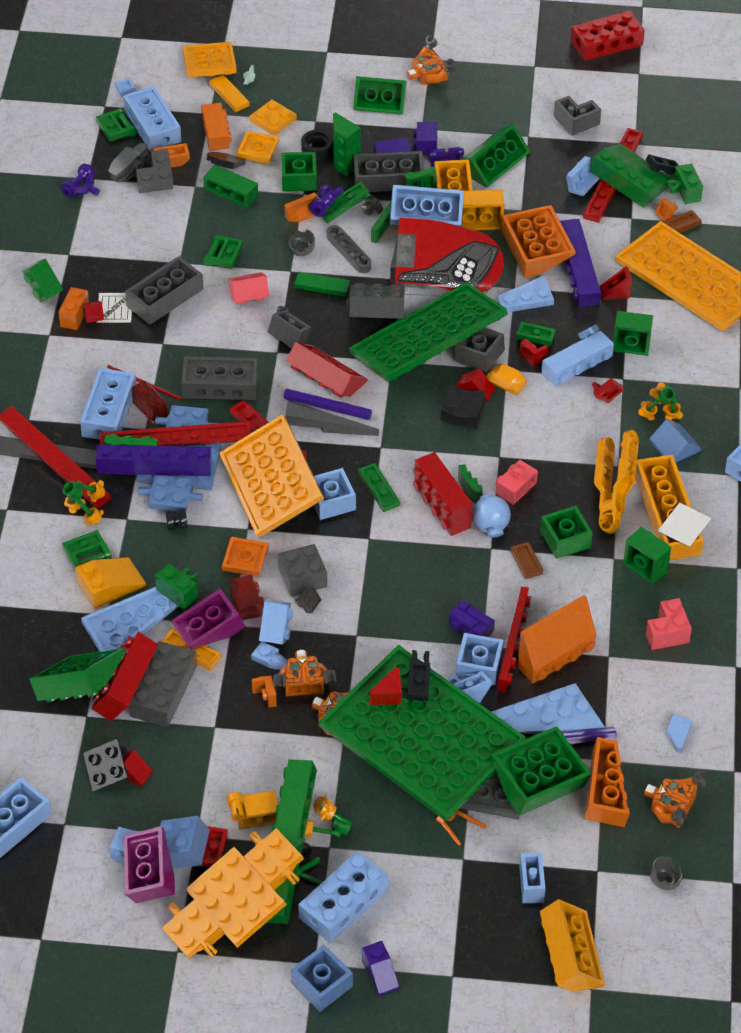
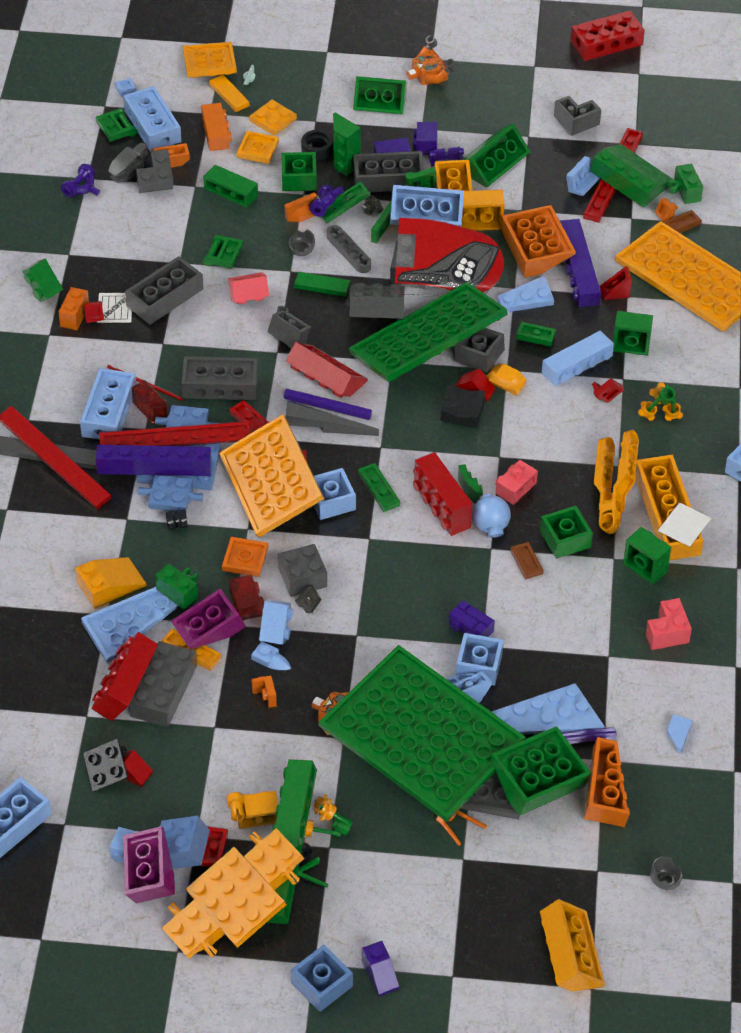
(74, 502): plant -> none
(76, 675): green slope -> none
(84, 546): green plate -> none
(129, 440): green hinge -> none
(225, 160): black tile -> none
(303, 675): orange torso -> none
(343, 896): light blue brick -> none
(388, 690): red slope -> none
(418, 678): black hinge -> none
(513, 645): red plate -> none
(532, 354): red bracket -> none
(532, 878): light blue brick -> none
(556, 640): orange slope -> none
(584, 334): light blue tile -> none
(658, 163): black plate -> none
(674, 440): medium blue slope -> none
(675, 798): torso -> none

